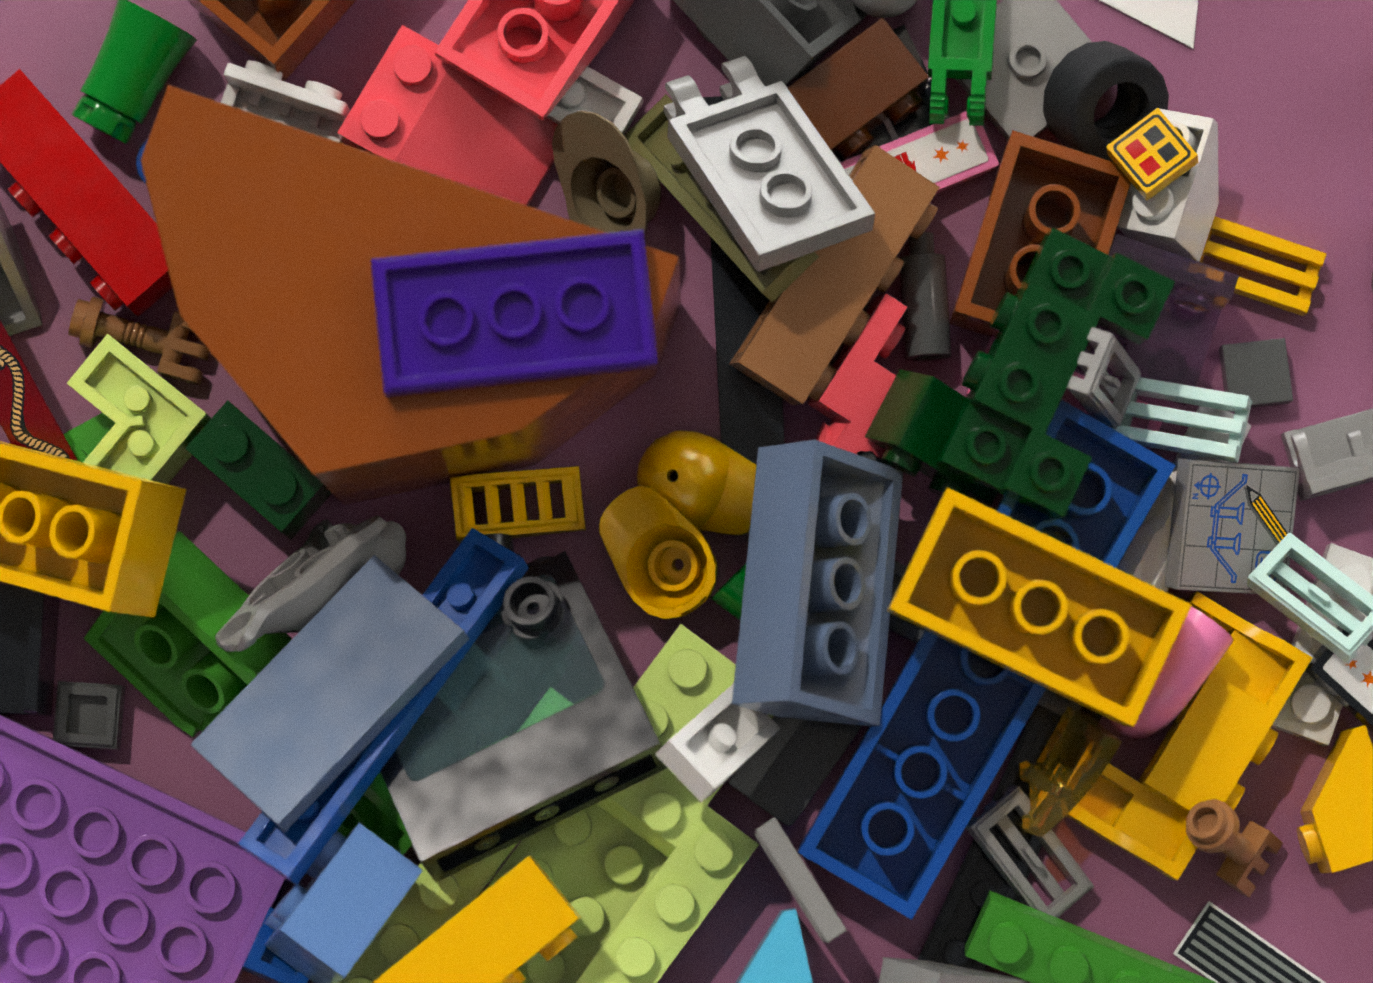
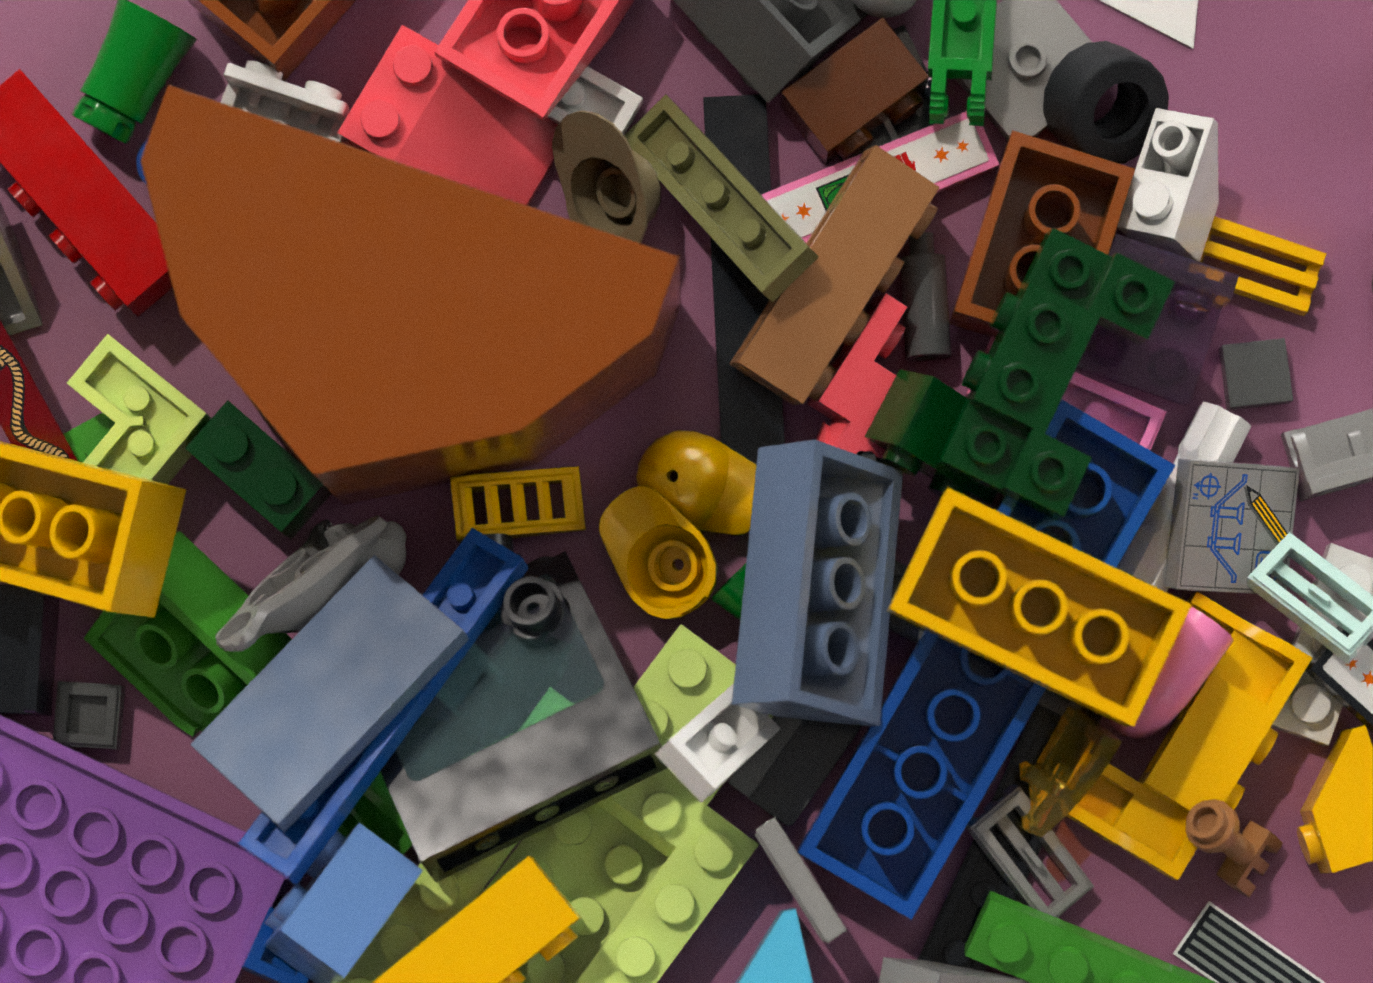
(91, 322): medium nougat hinge -> none
(514, 313): dark purple tile -> none
(764, 167): tile -> none
(1098, 386): light grey tile -> none
(1152, 154): yellow tile -> none
(1189, 395): light aqua tile -> none

